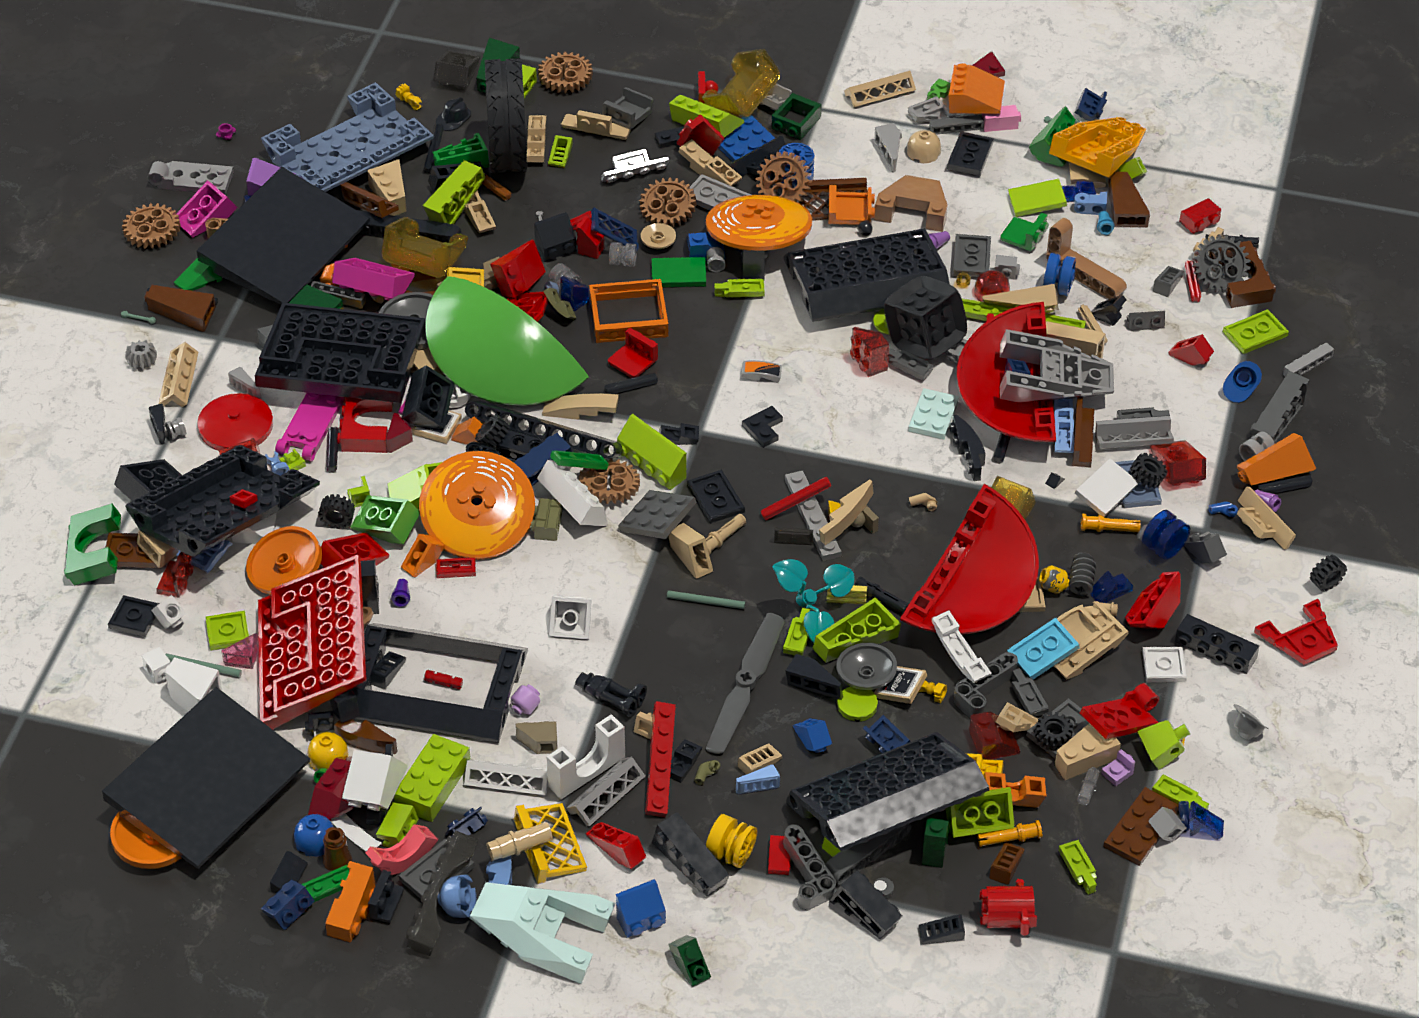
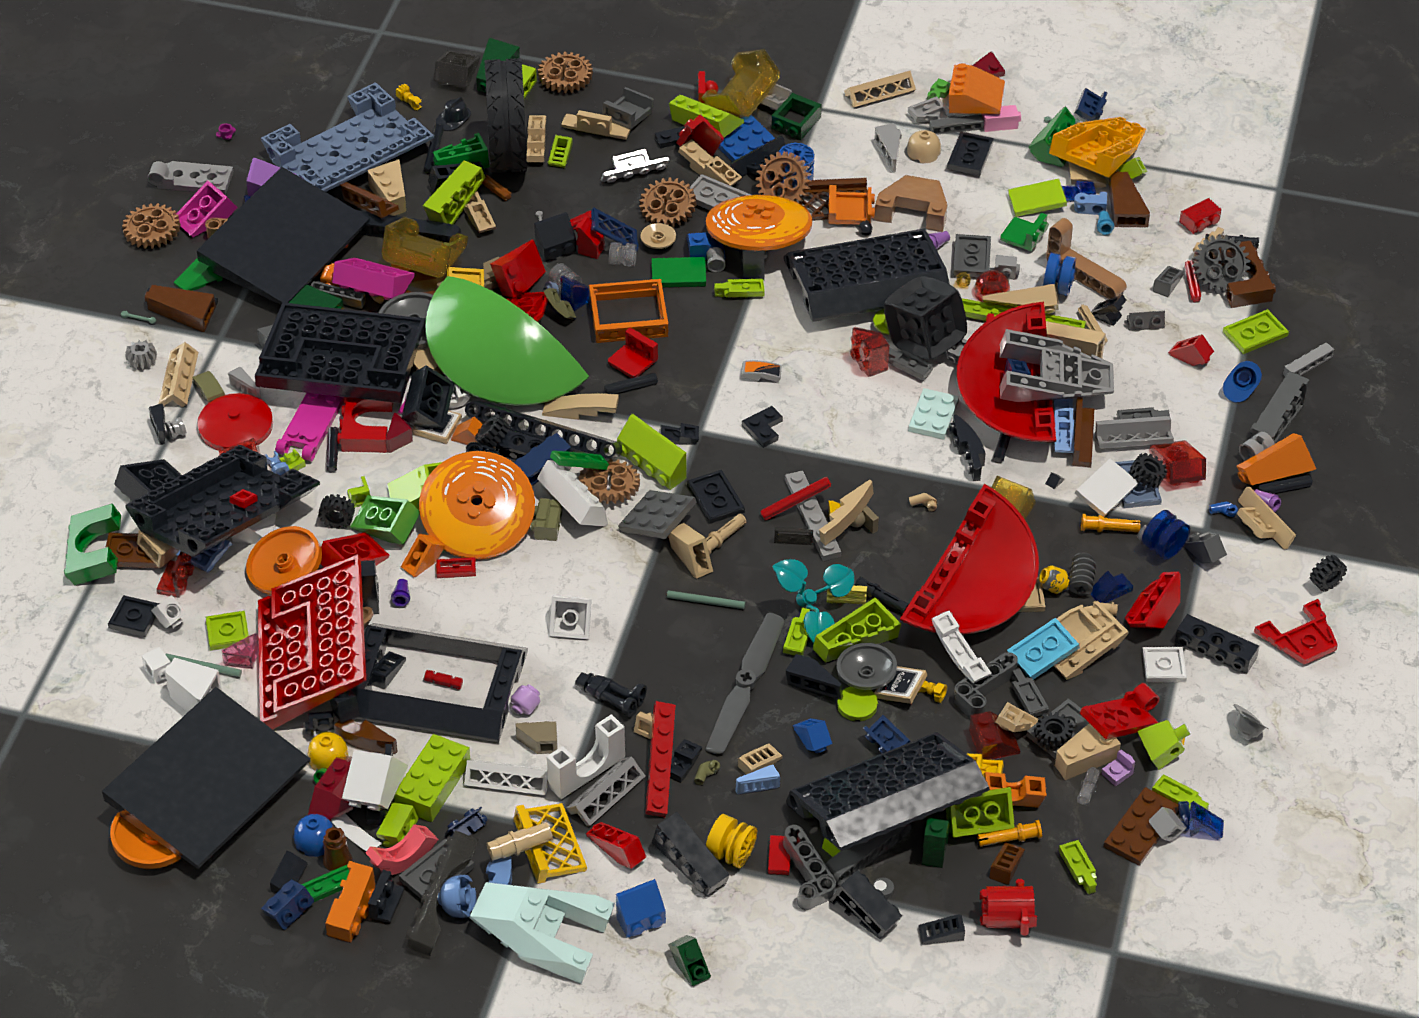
(208, 386): none -> olive slope

